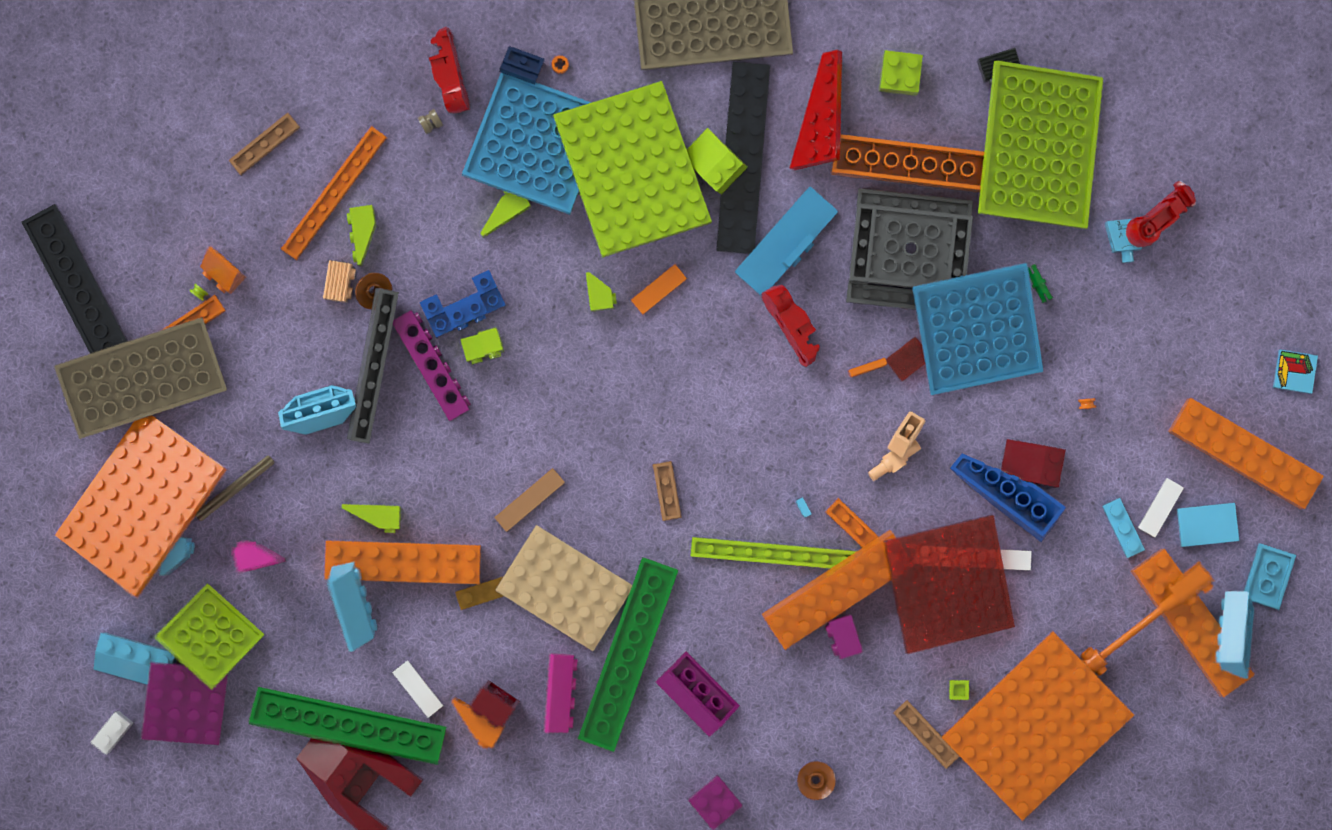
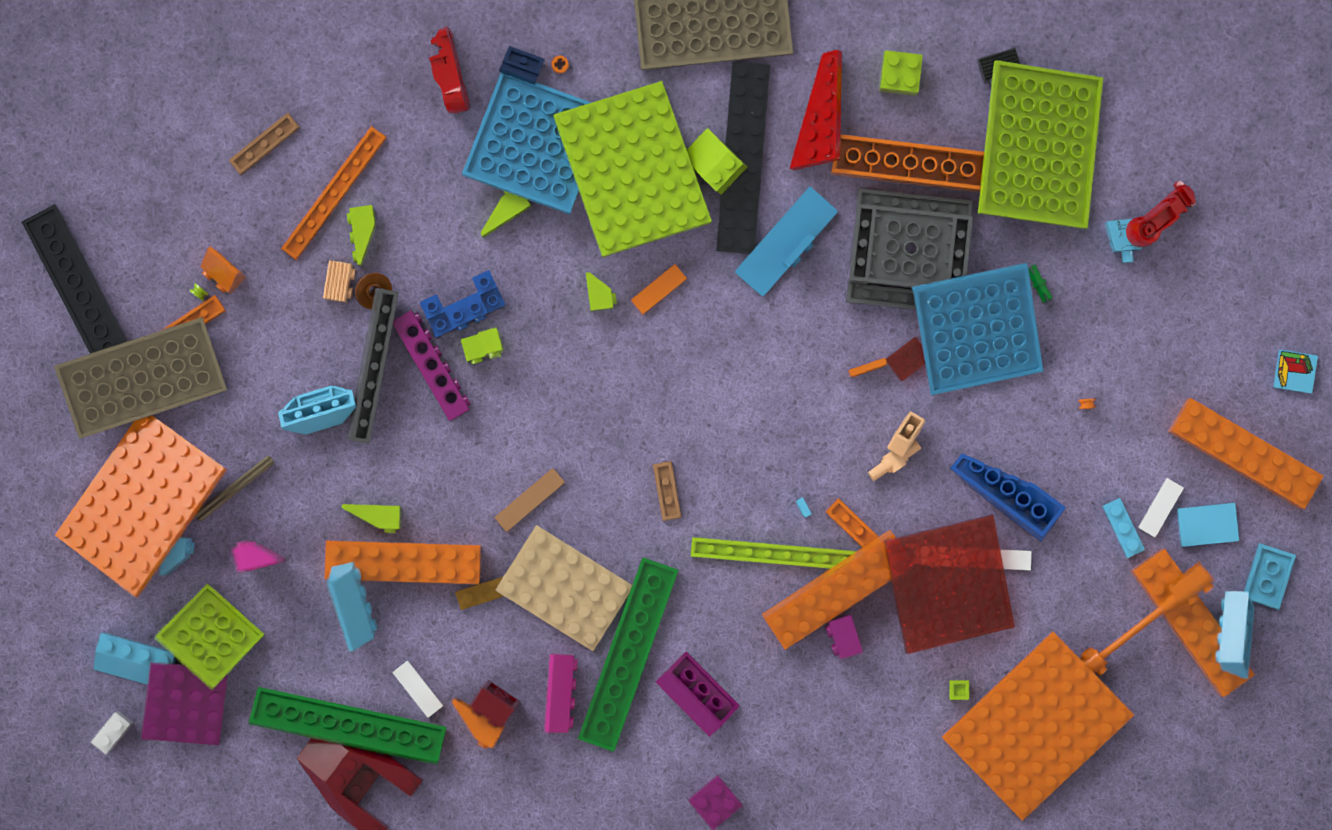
(427, 125): dark tan wheel -> none
(792, 321): red piece -> none
(823, 788): dark orange dish -> none
(926, 734): medium nougat tile -> none
(1033, 462): dark red slope -> none

